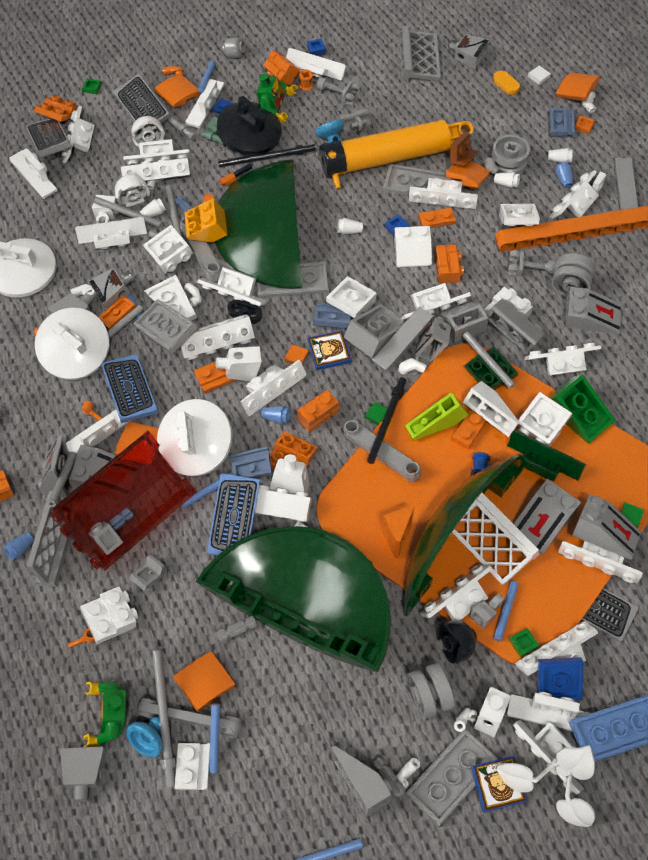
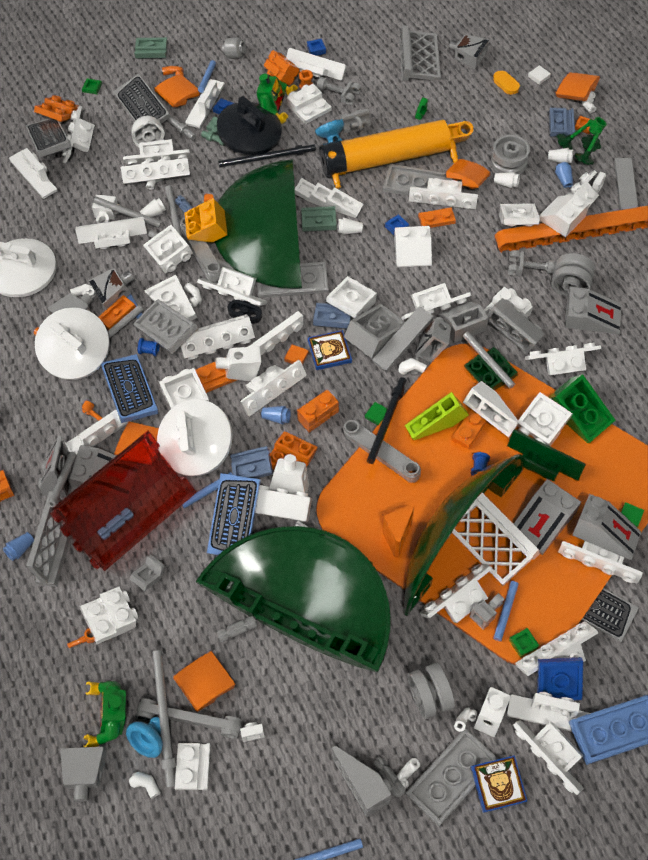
(105, 537): light grey bracket -> none
(131, 190): white cylinder -> none
(147, 781): none -> white arm
(149, 347): none -> blue bush
(151, 47): none -> sand green plate
(182, 387): none -> white plate
(214, 738): medium blue bar -> none
(231, 178): orange piece -> none
(252, 731): none -> white plate
(279, 333): none -> white plate
(308, 103): none -> white plate
(318, 218): none -> sand green plate
(325, 197): none -> white slope
(422, 108): none -> green tile
(448, 264): orange brick -> none
(458, 640): black cylinder -> none
(461, 152): dark orange bracket -> none
(490, 166): light grey arm -> none
(565, 213): none -> white slope
(568, 762): white plant -> none
(590, 142): none -> plant

